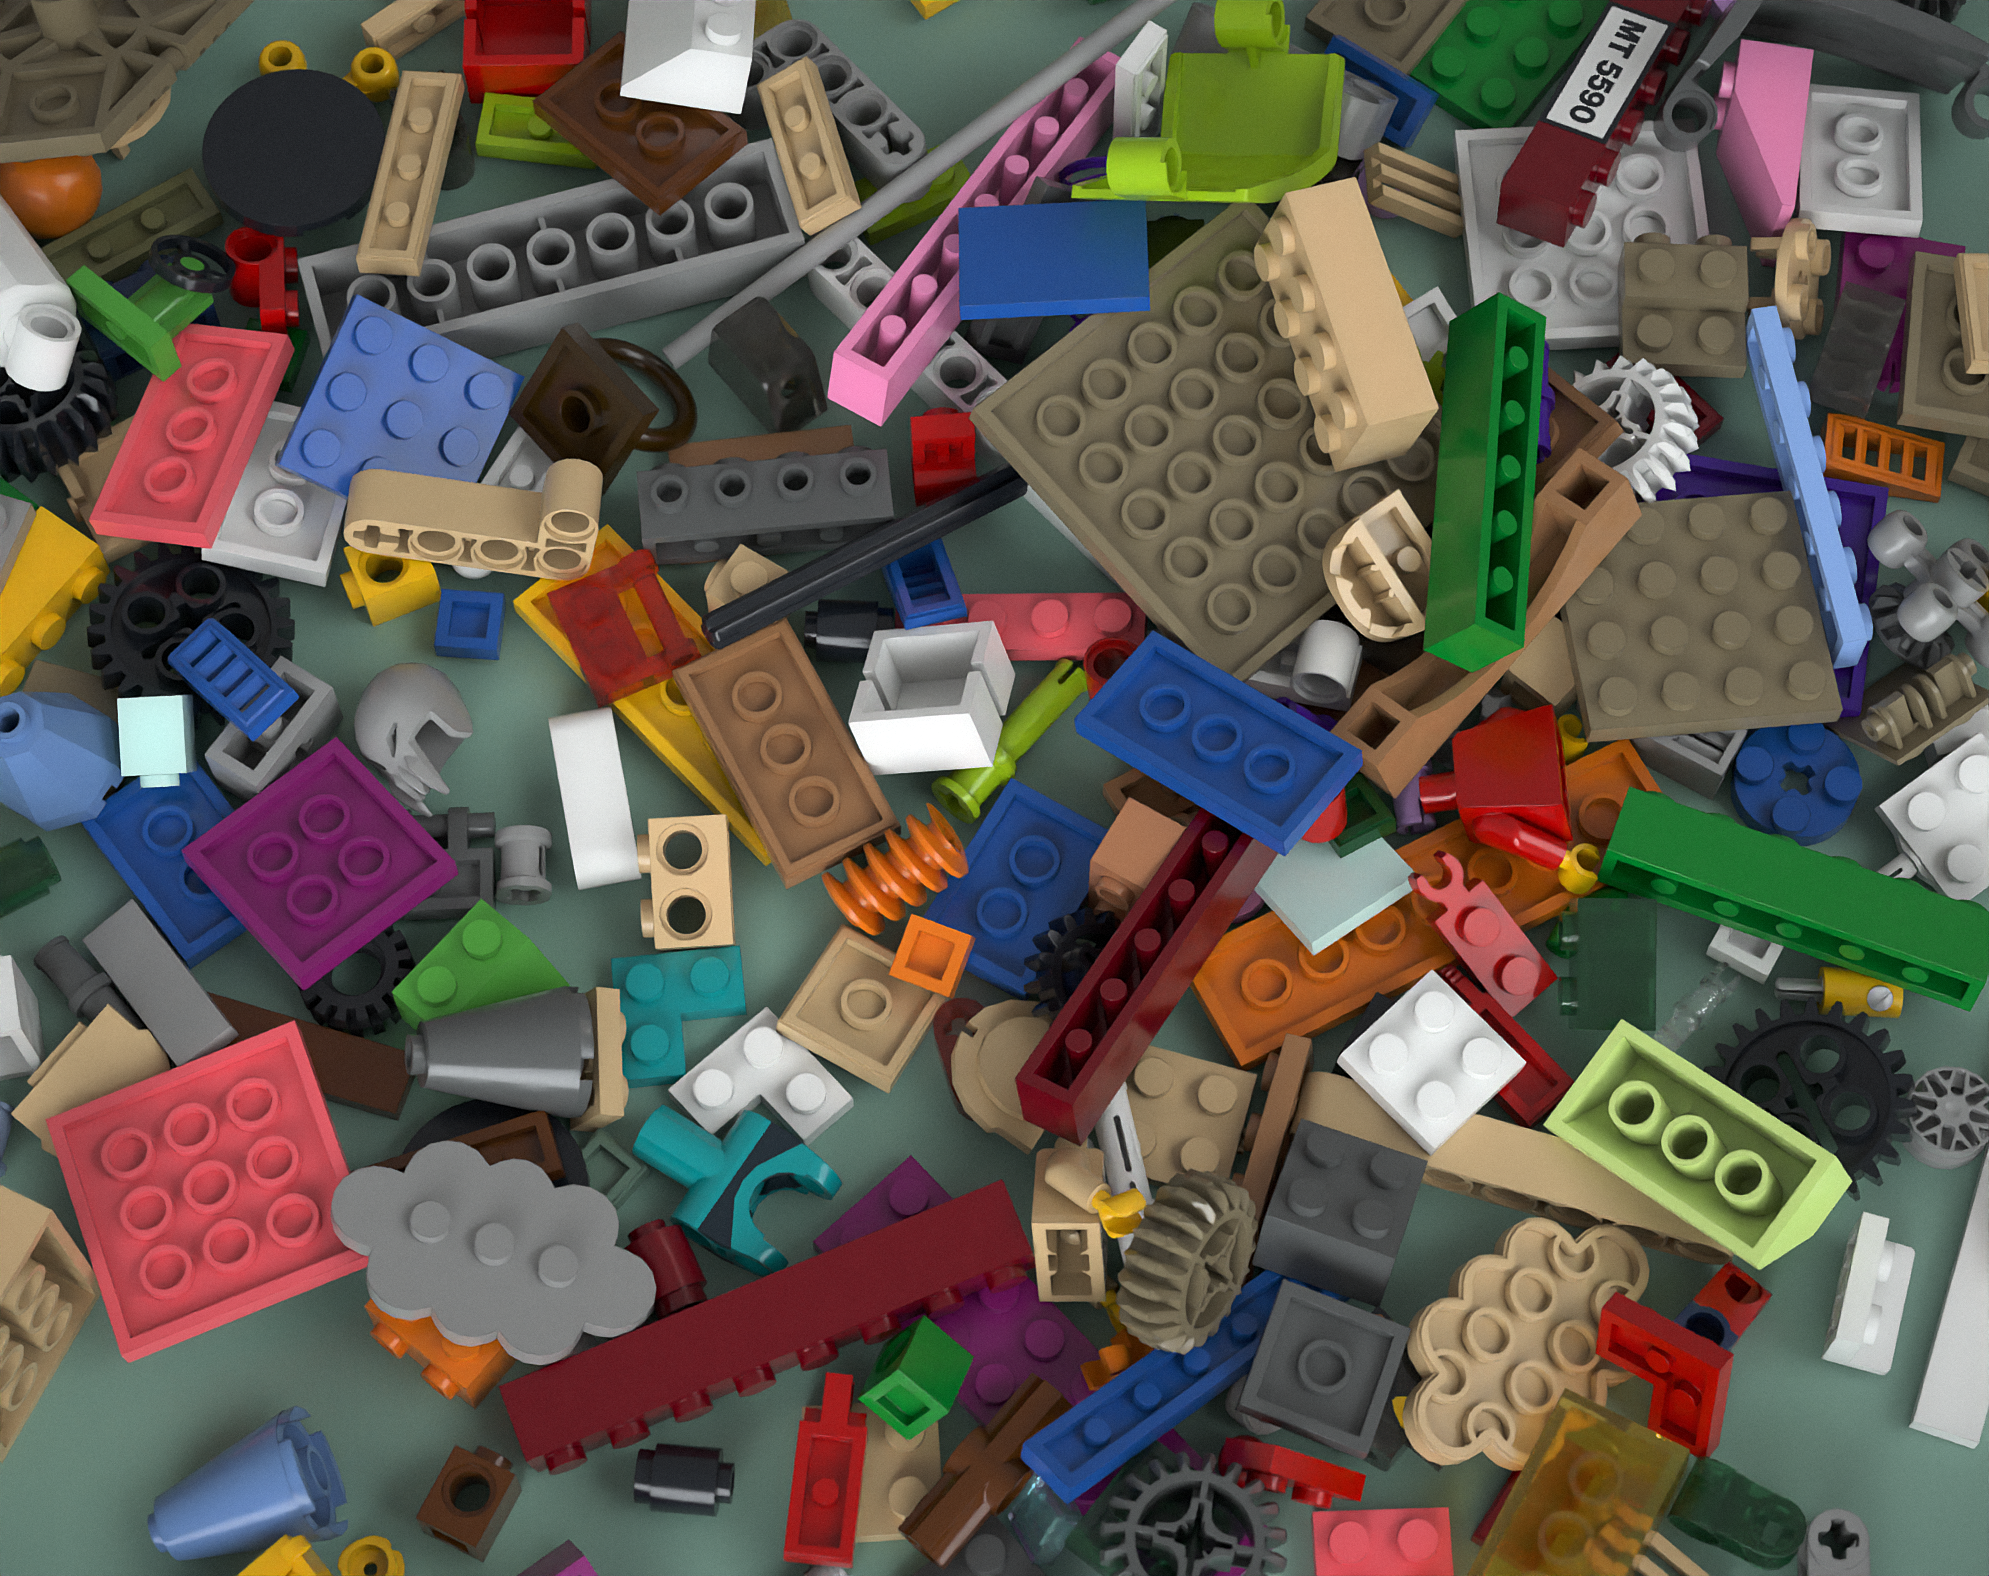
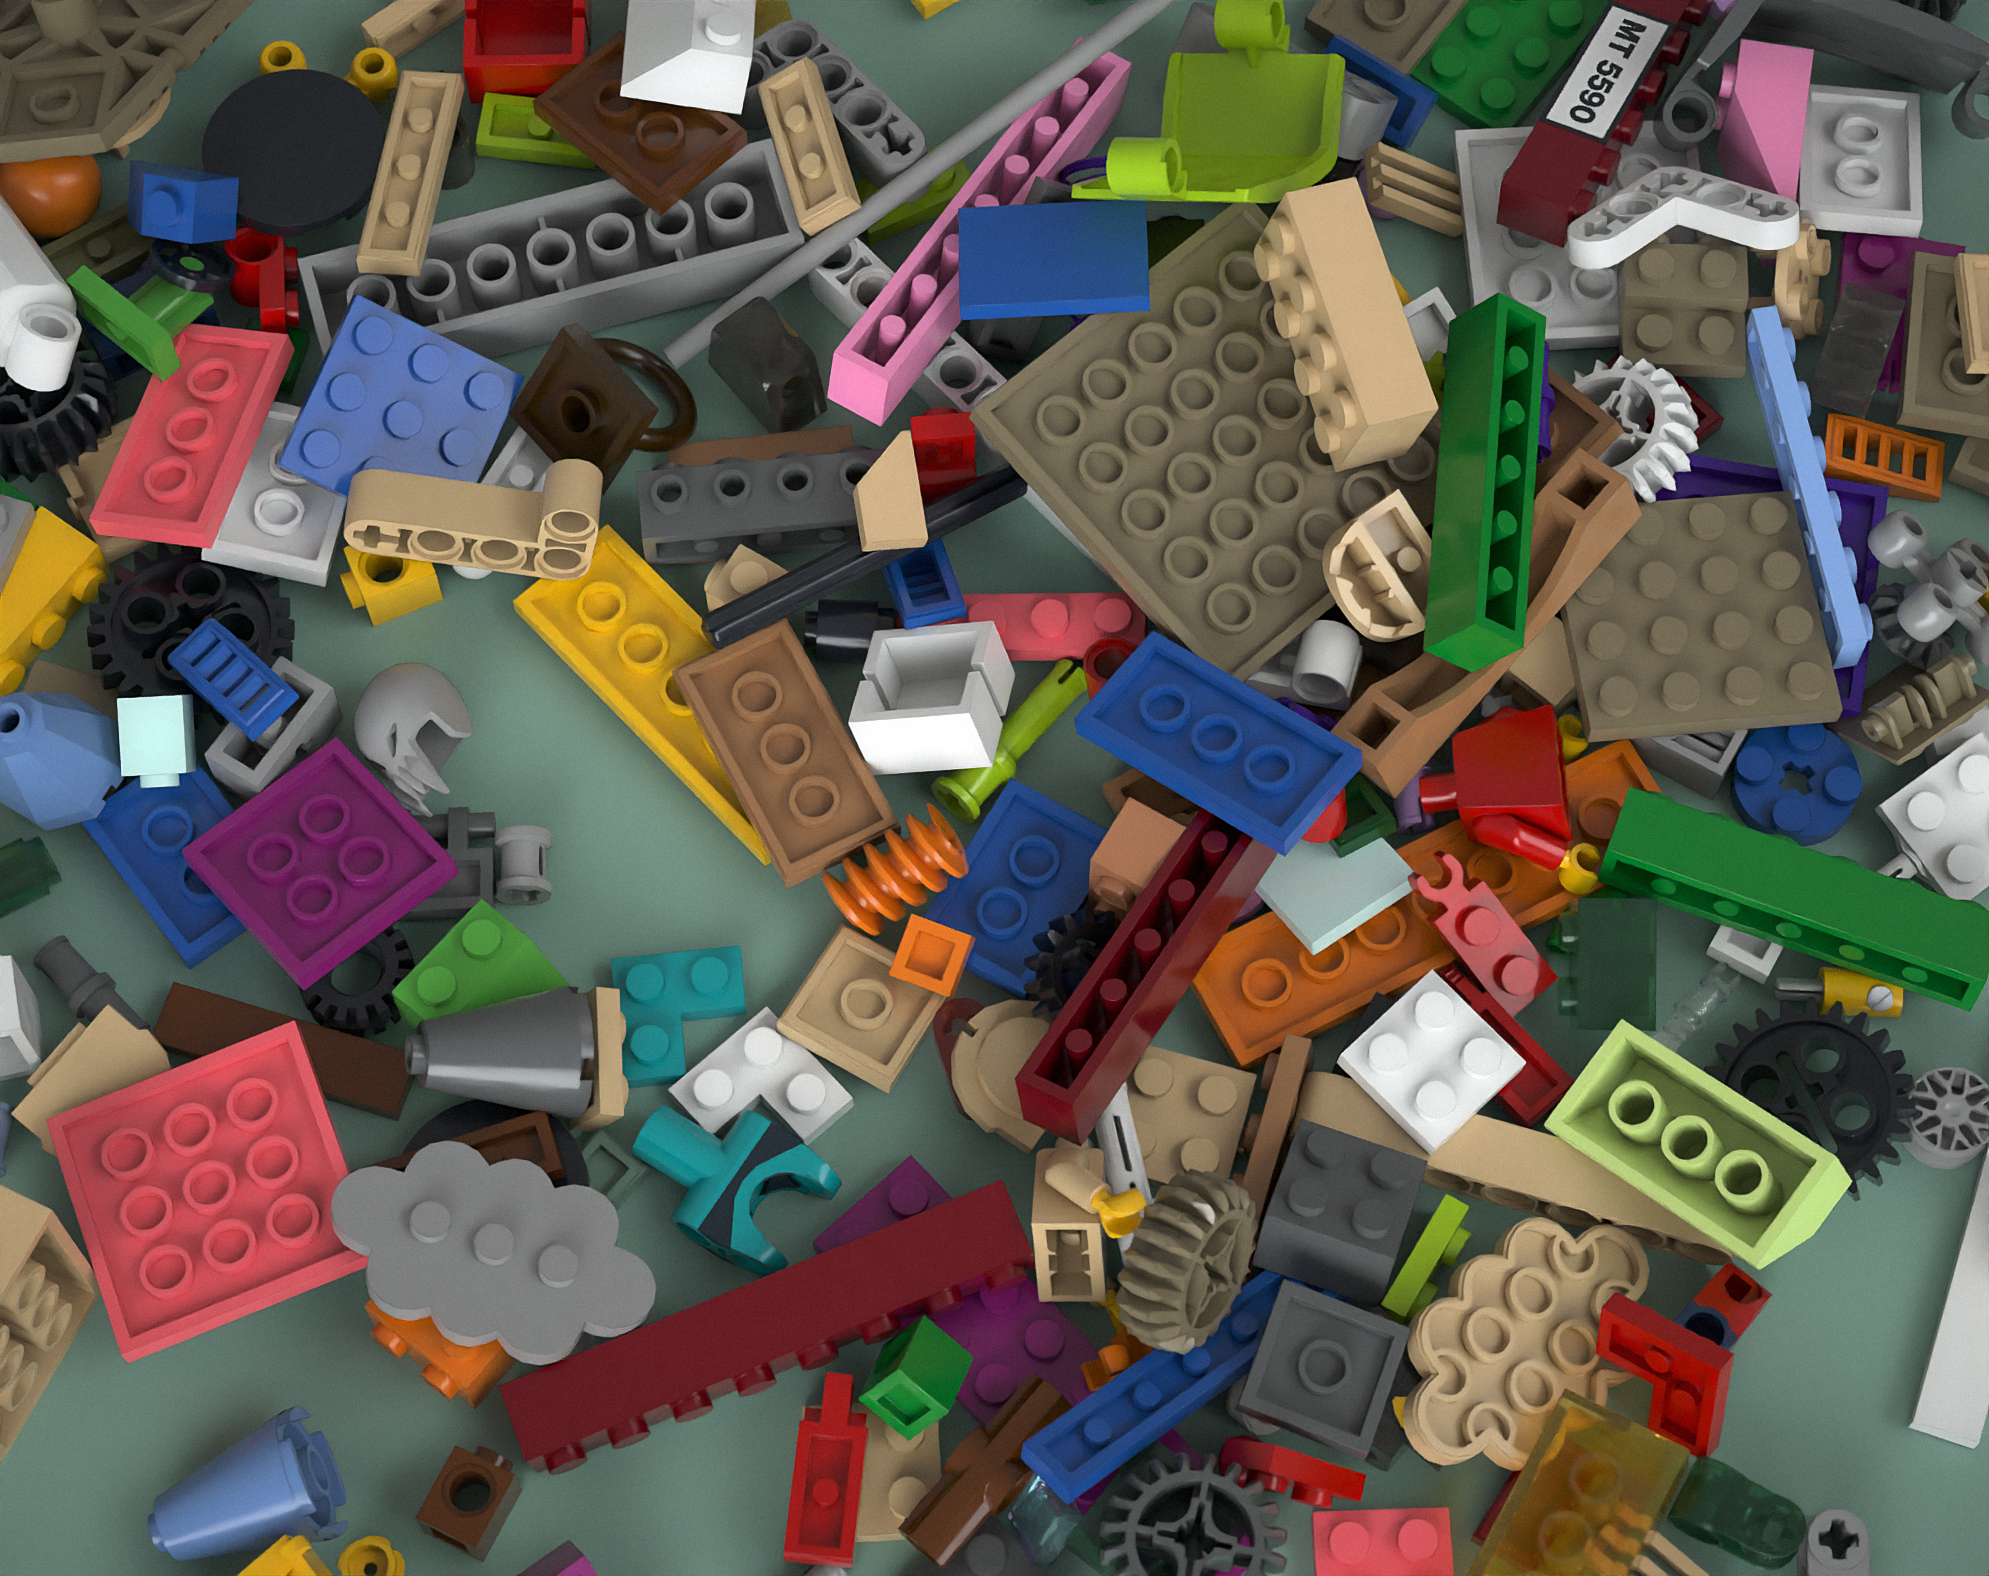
(159, 985): light grey tile -> none
(181, 203): none -> blue slope
(470, 624): blue plate -> none
(594, 798): white beam -> none
(603, 634): clear red plate -> none
(673, 1266): dark red brick -> none
(683, 1479): black brick -> none
(706, 881): tan brick -> none
(891, 501): none -> tan tile
(1141, 84): white tile -> none
(1440, 1242): none -> lime plate
(1683, 198): none -> white beam
(1869, 1298): white bracket -> none

